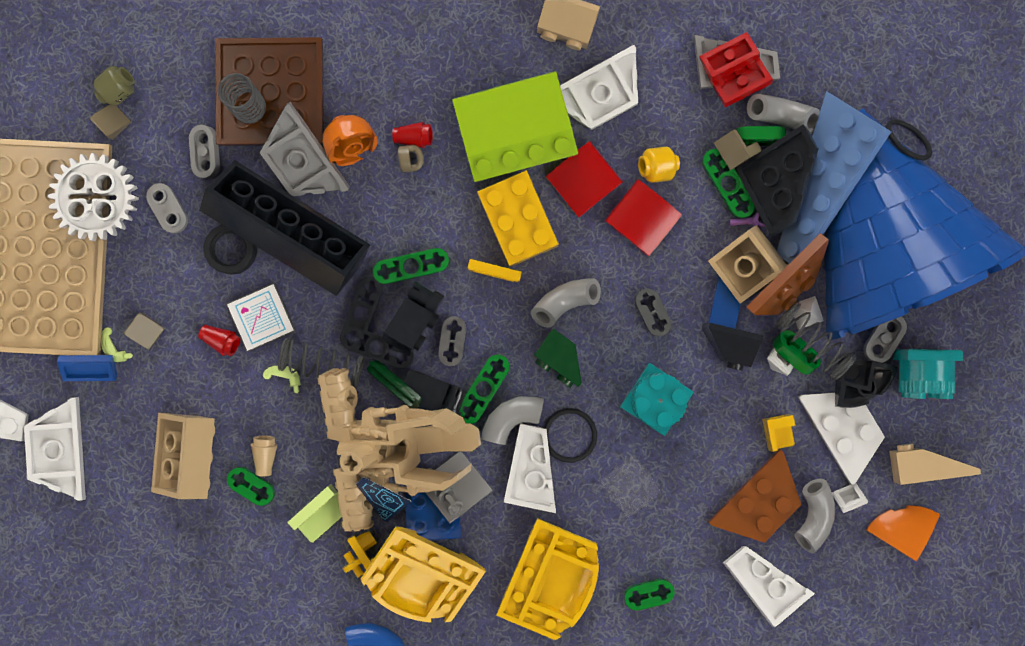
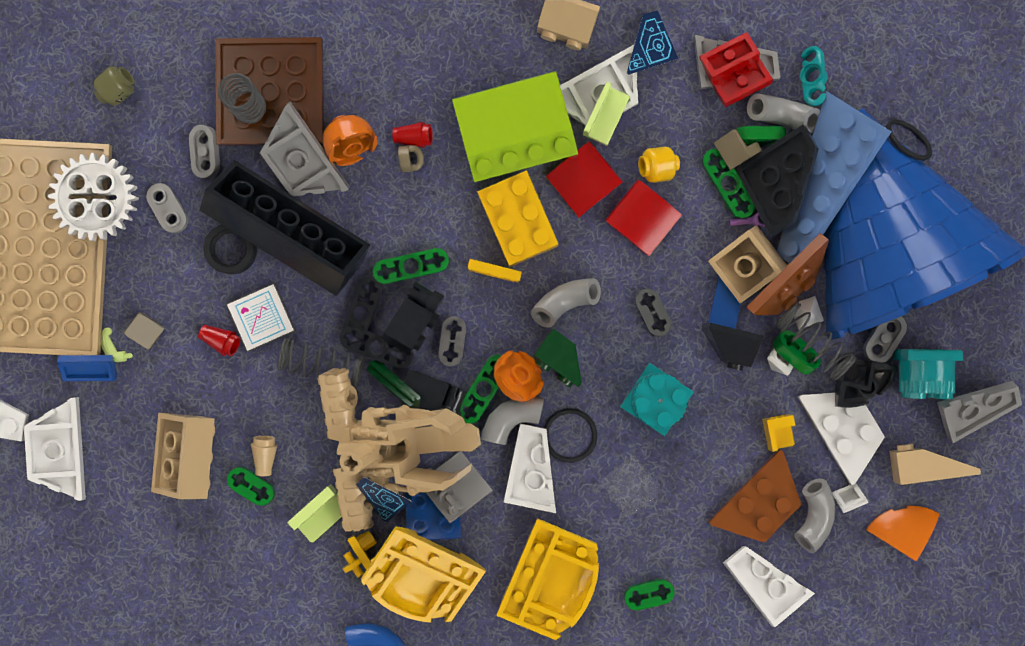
(110, 121): dark tan slope -> none
(293, 378): yellowish green piece -> none
(518, 376): none -> orange tile
(606, 114): none -> yellowish green panel
(651, 44): none -> dark blue sticker
(809, 88): none -> teal piece
(976, 409): none -> light grey wing

